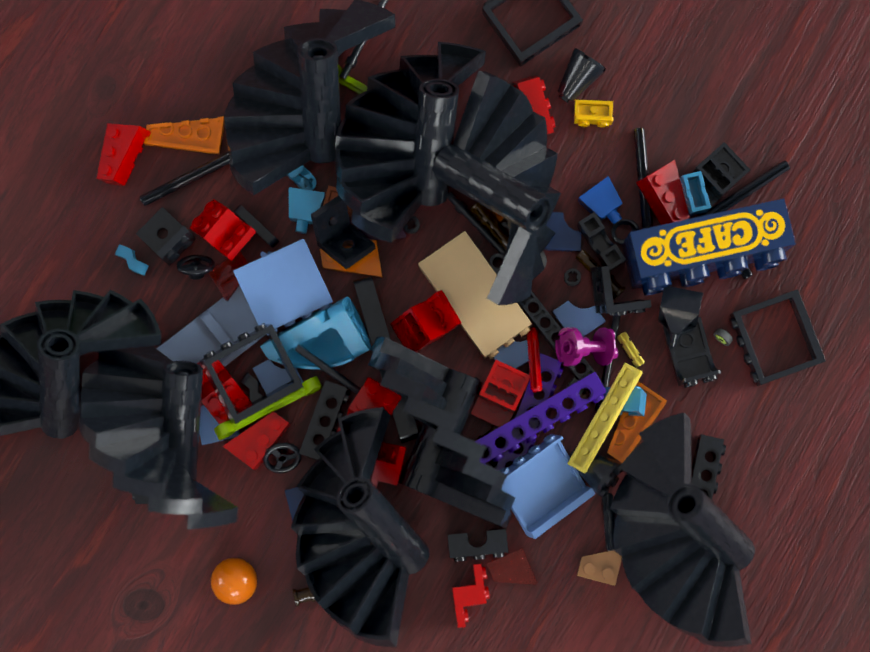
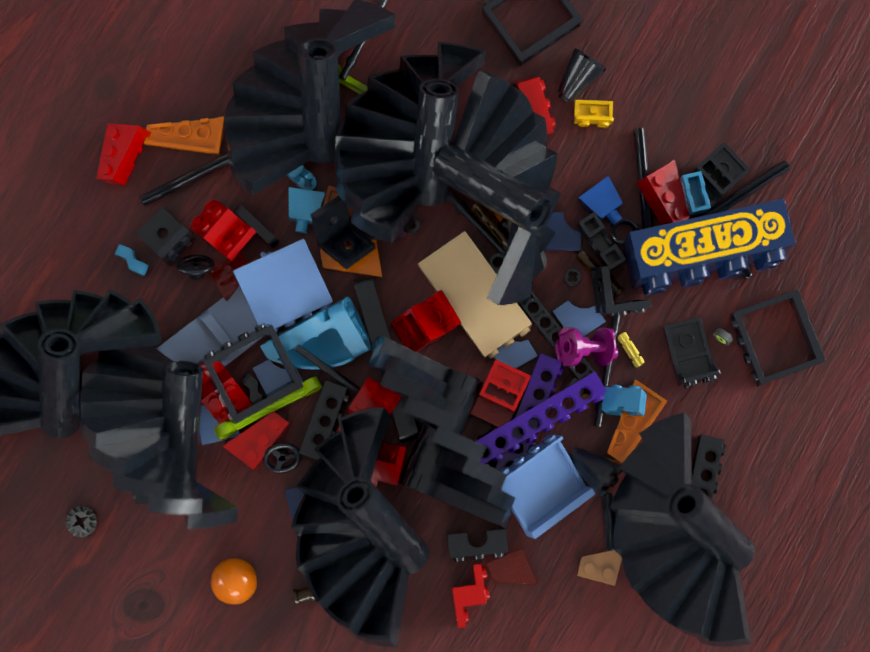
(89, 523): none -> dark grey gear
(534, 360): red axle -> none
(605, 418): light yellow tile -> none
(679, 311): black piece -> none

